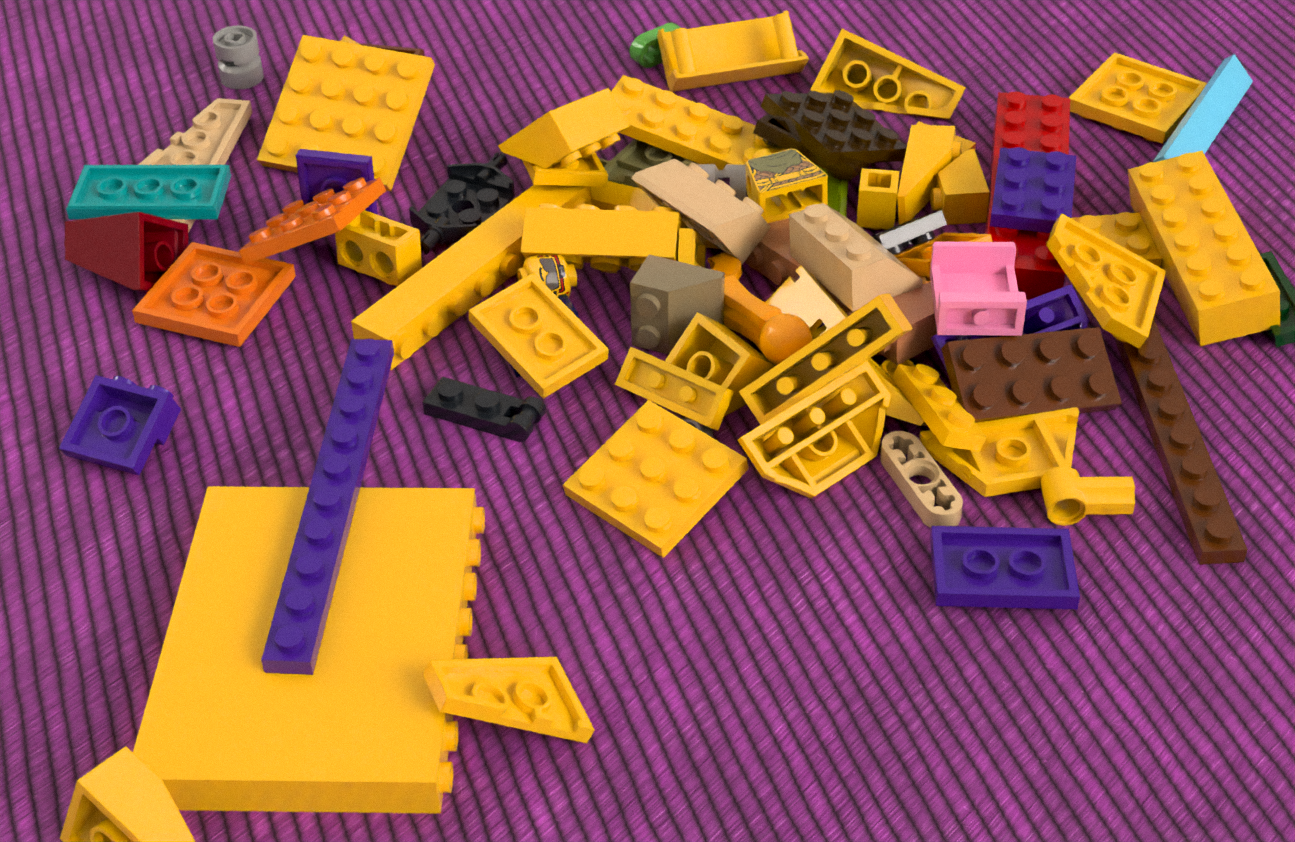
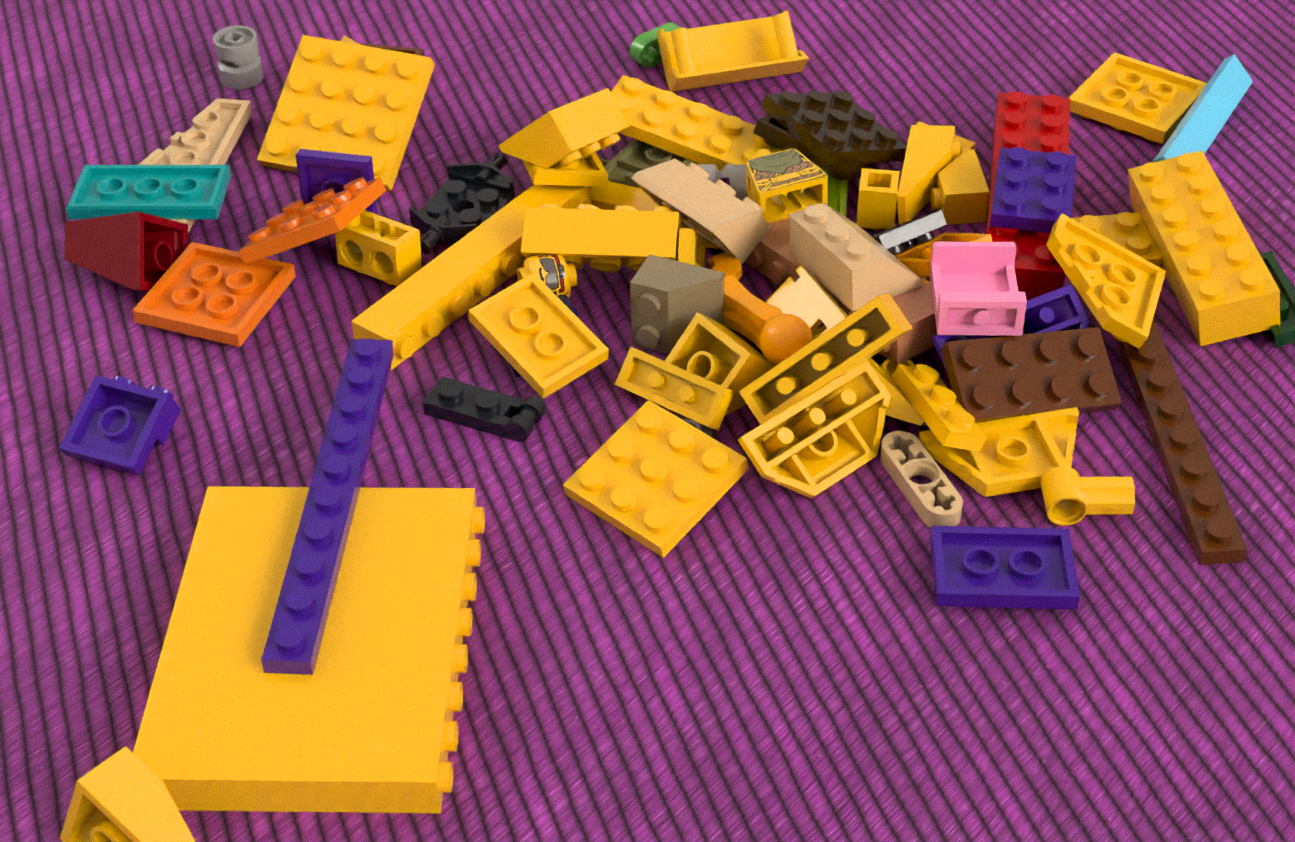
(511, 693): yellow wing -> none
(885, 80): yellow wedge -> none

